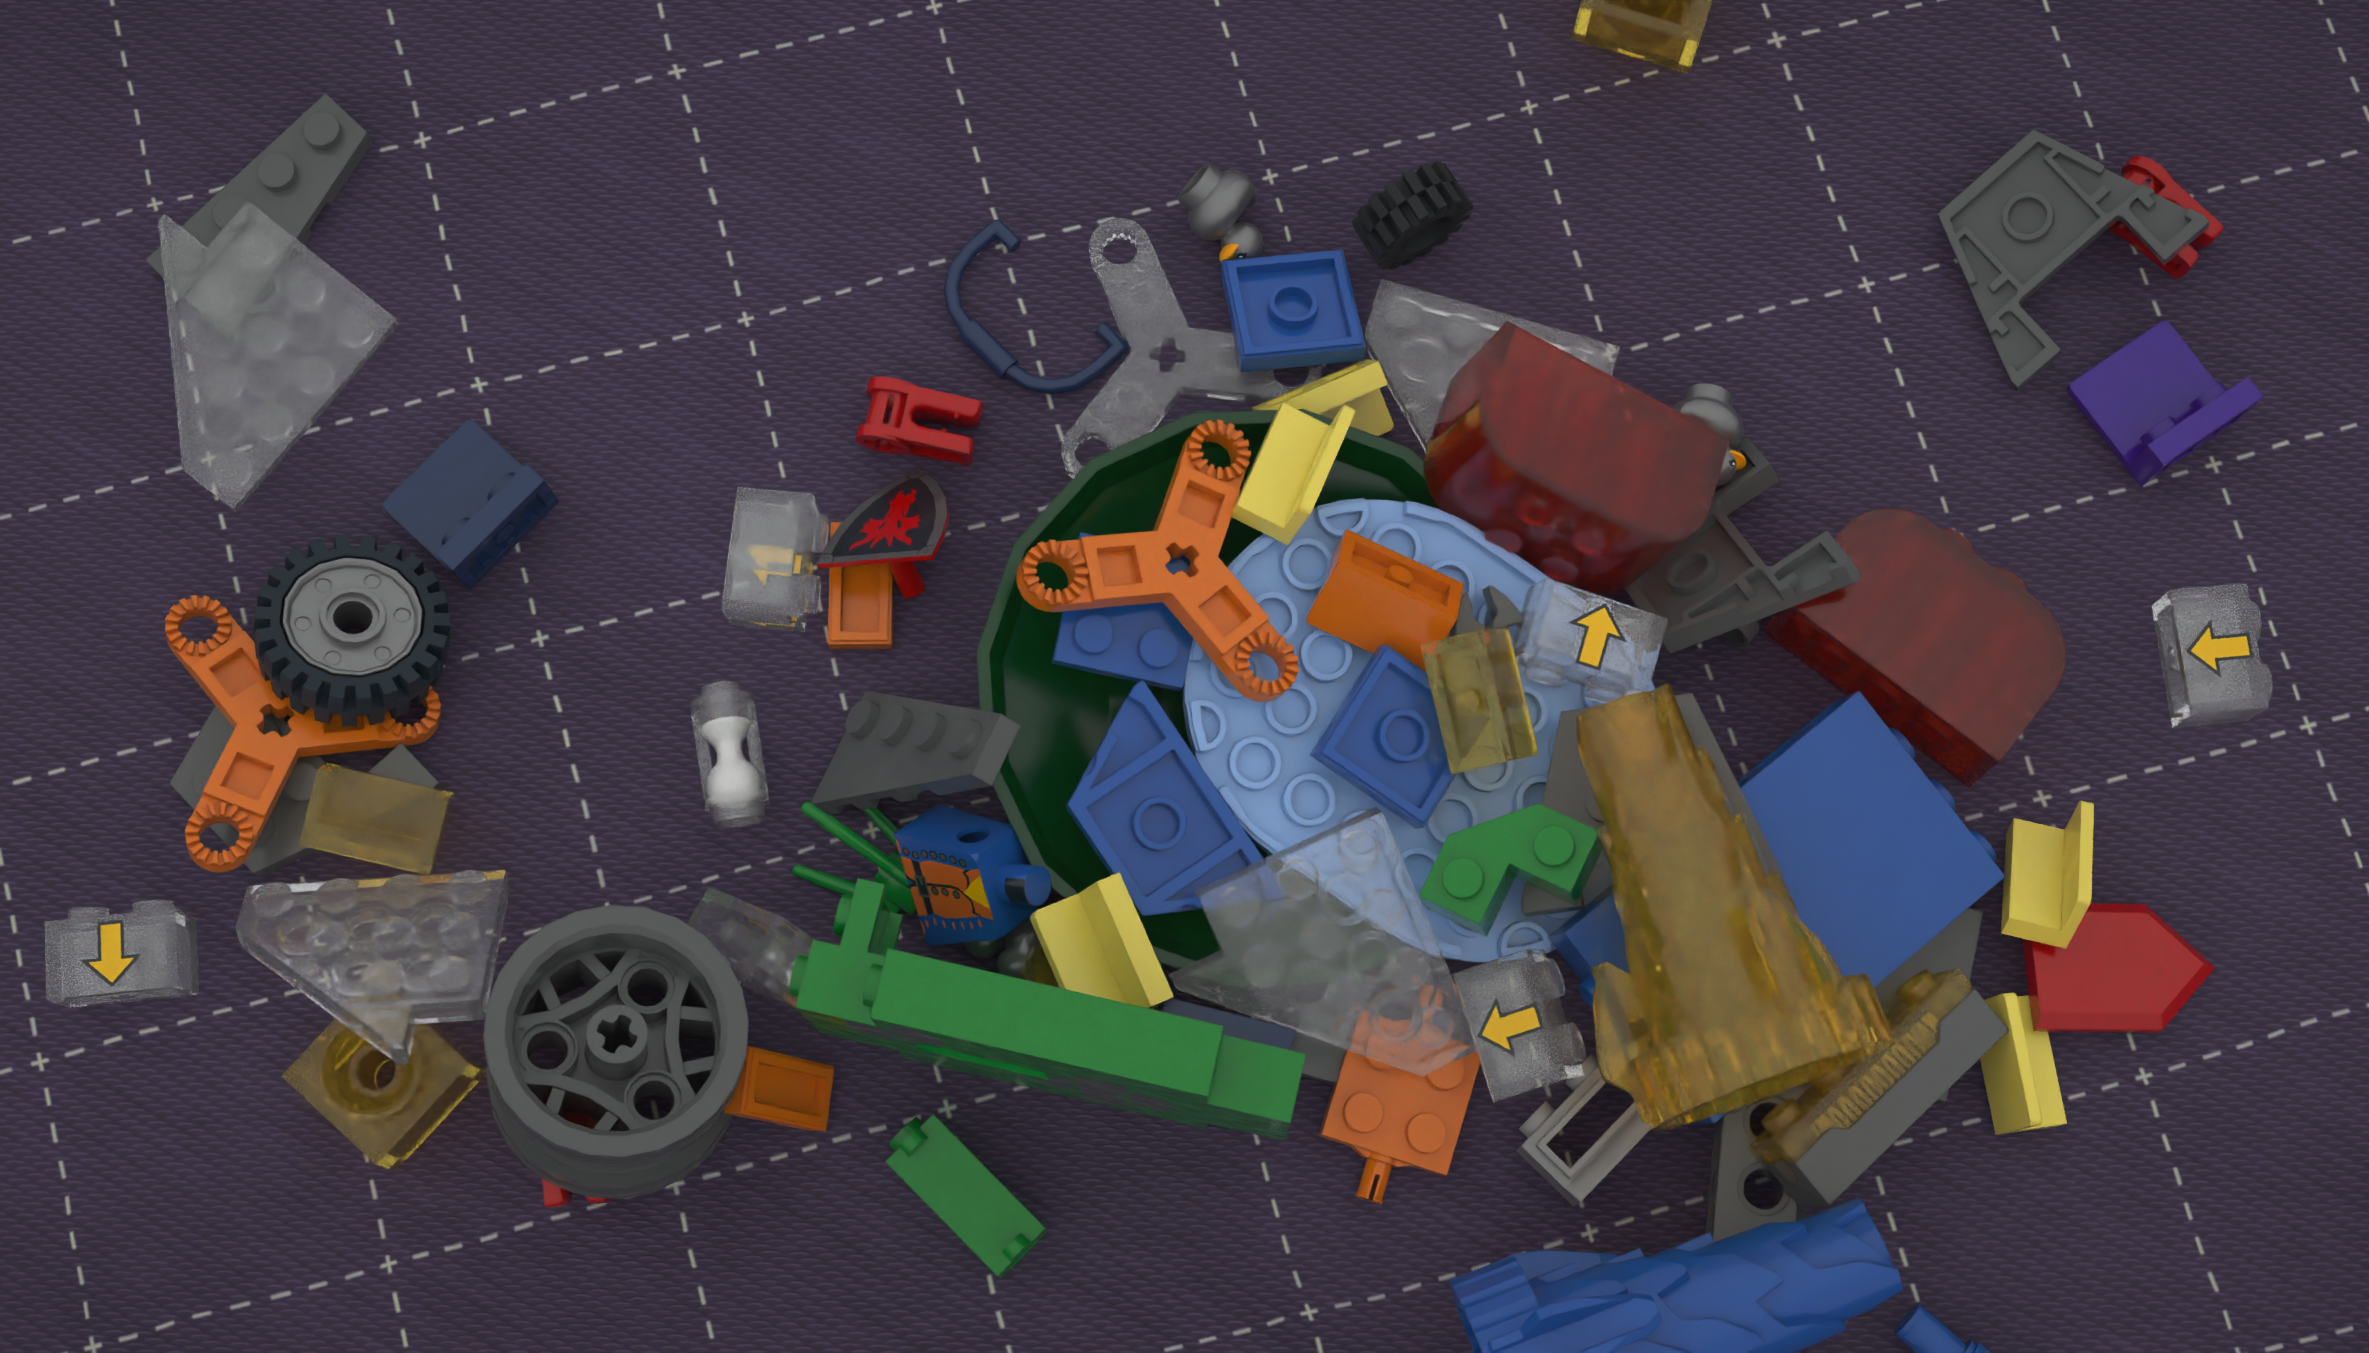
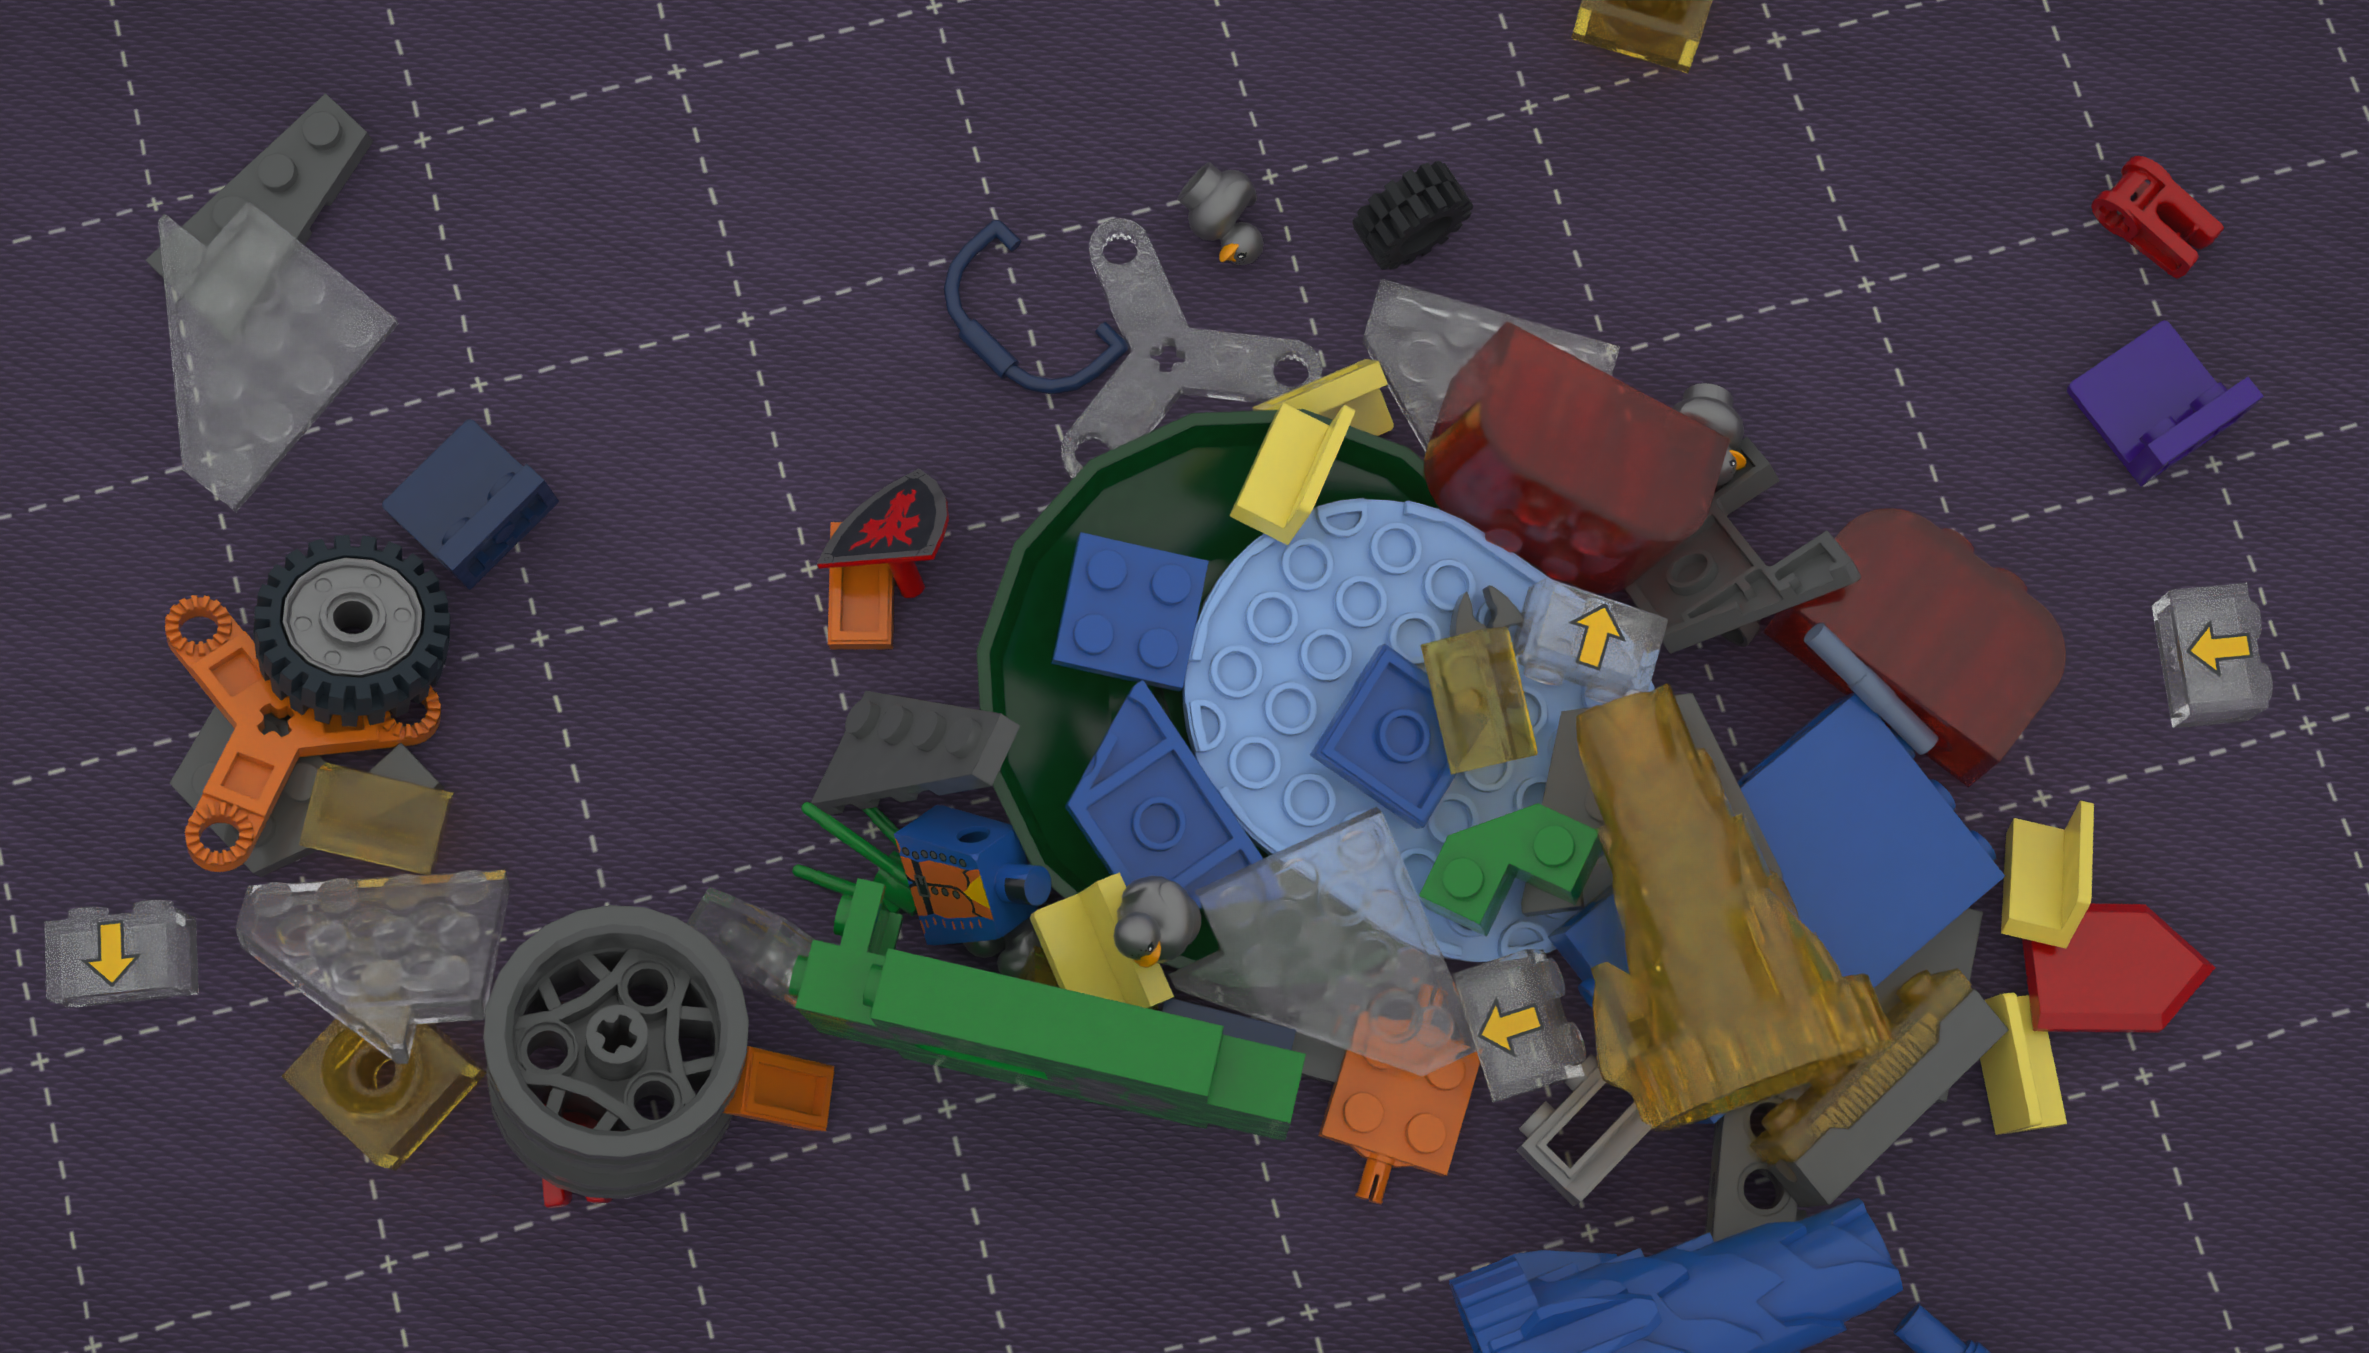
(734, 787): clear piece -> none
(773, 559): clear brick -> none
(912, 404): red piece -> none
(964, 1194): green brick -> none
(1155, 921): none -> flat silver animal
(1204, 599): orange piece -> none
(1292, 310): blue plate -> none
(1384, 599): orange panel -> none
(1871, 688): none -> sand blue piece
(2034, 218): dark grey wing -> none

